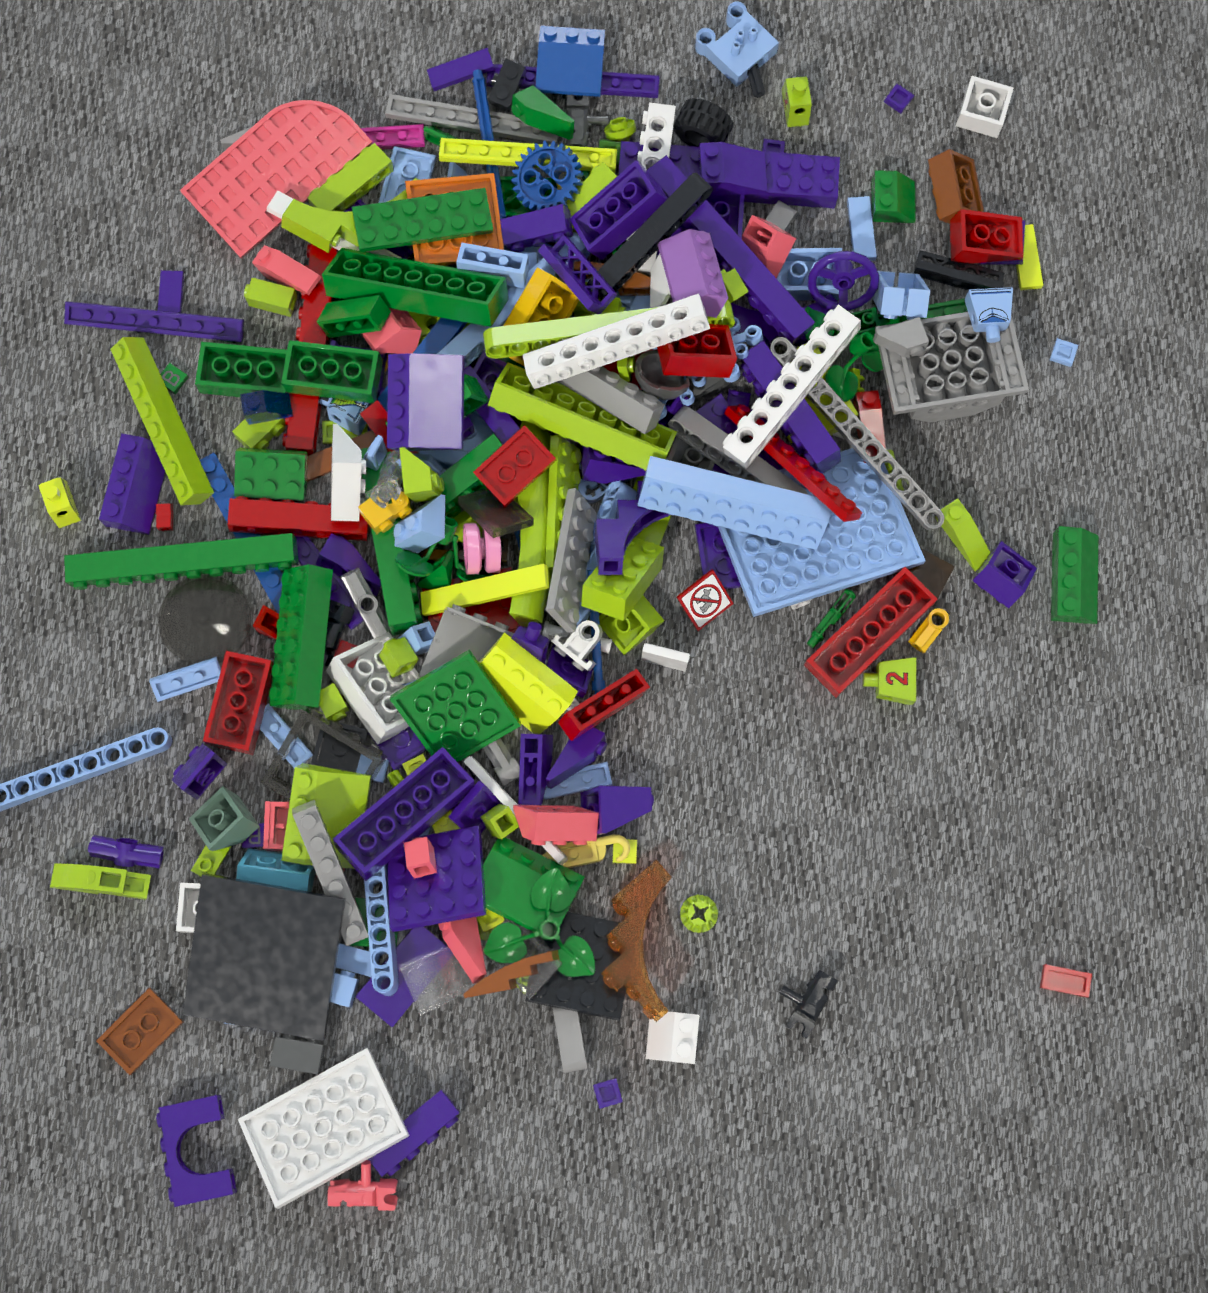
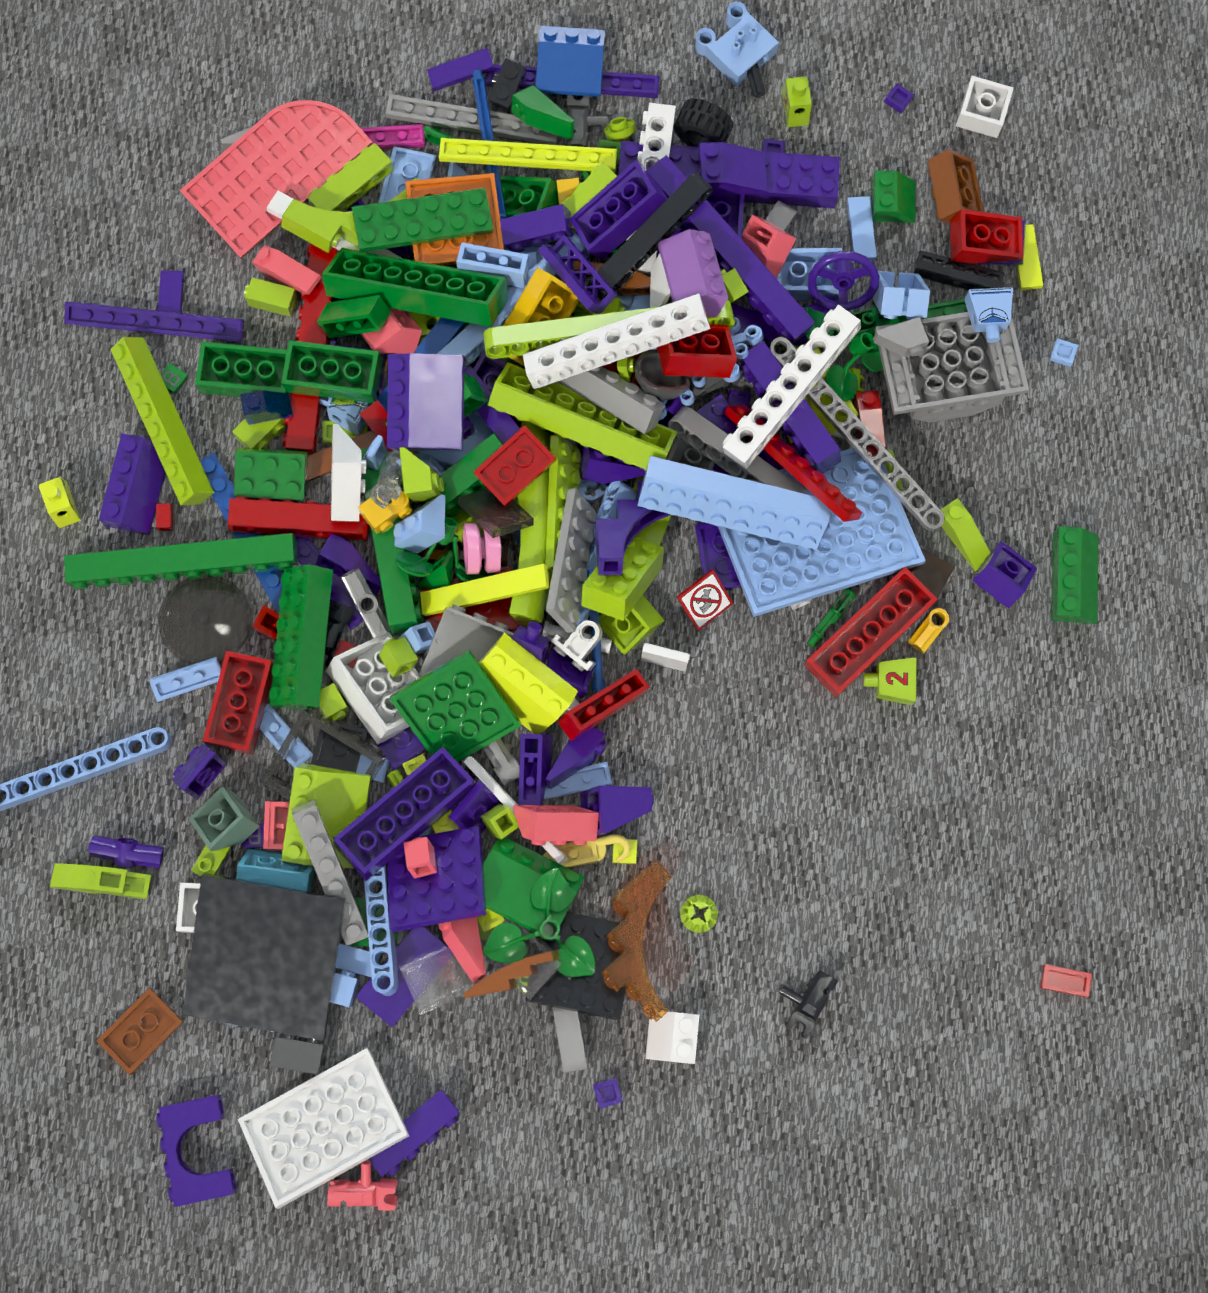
(561, 161): blue gear -> none

